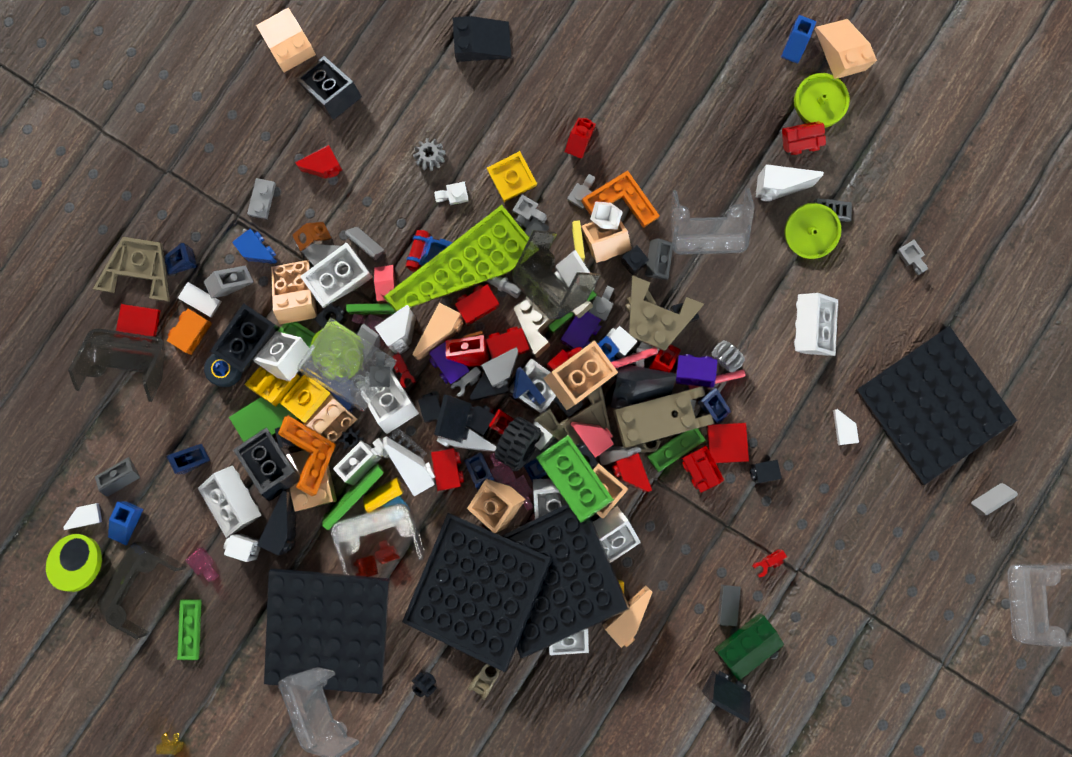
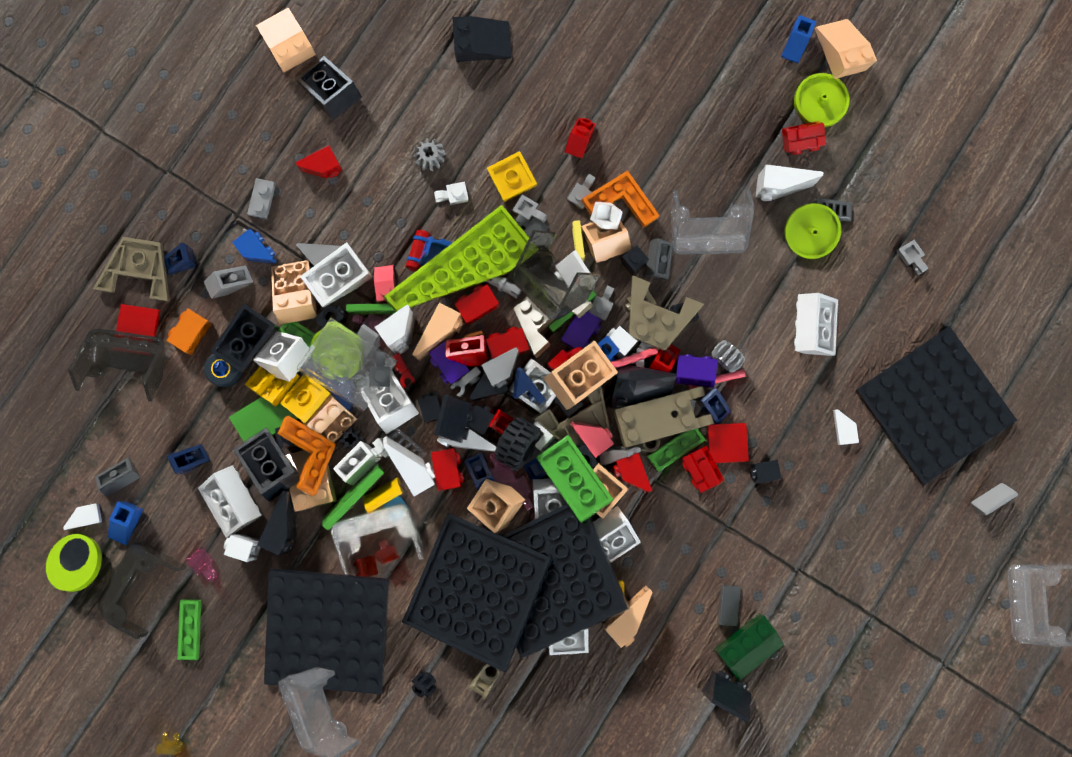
(199, 299): white tile -> none
(314, 232): dark orange bracket -> none
(364, 242): light grey slope -> none
(774, 559): red plate -> none

